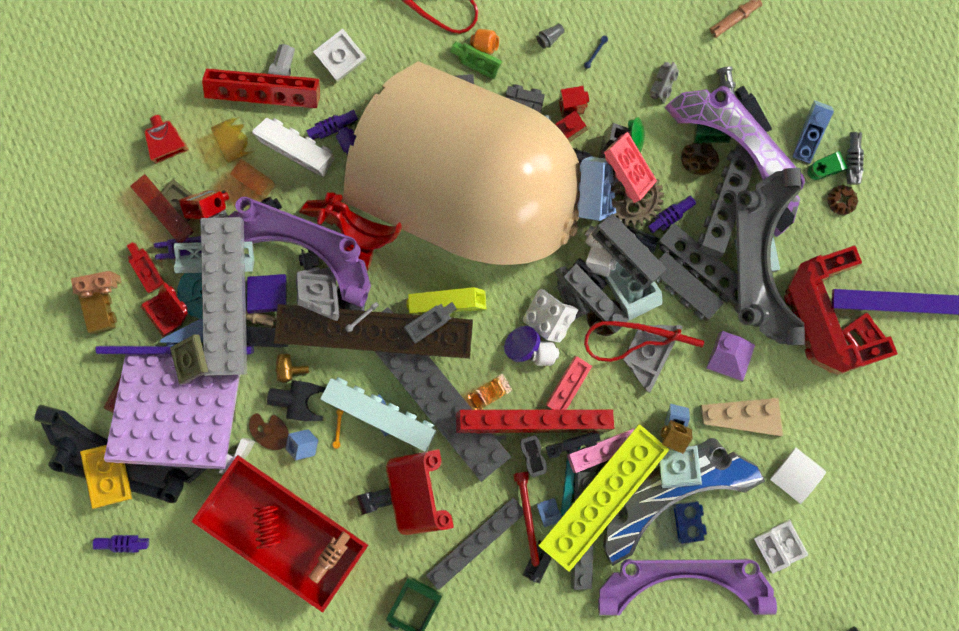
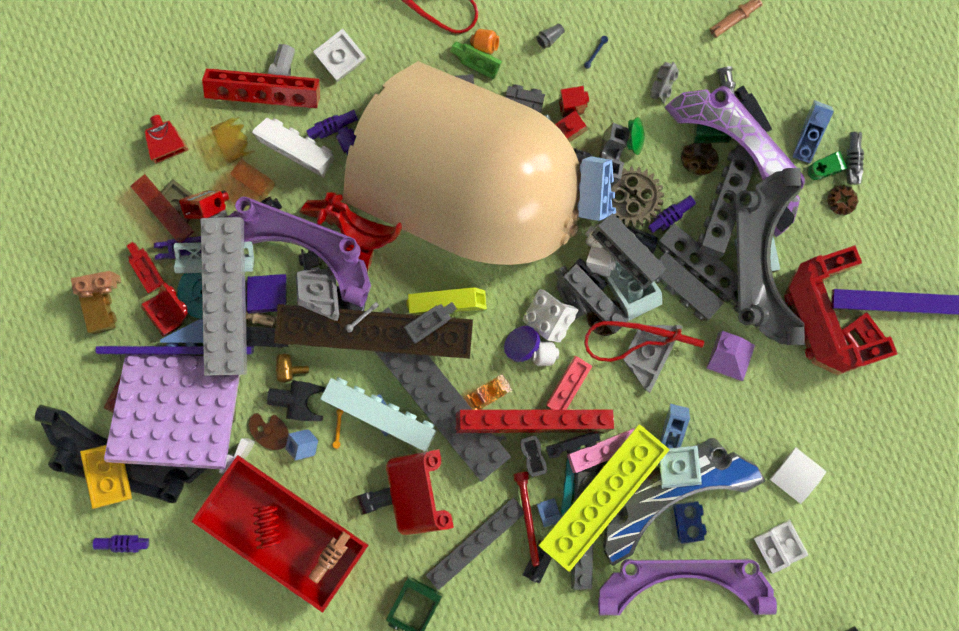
(189, 359): olive tile -> none
(630, 167): coral plate -> none
(676, 436): pearl gold brick -> none
(752, 415): tan wing -> none

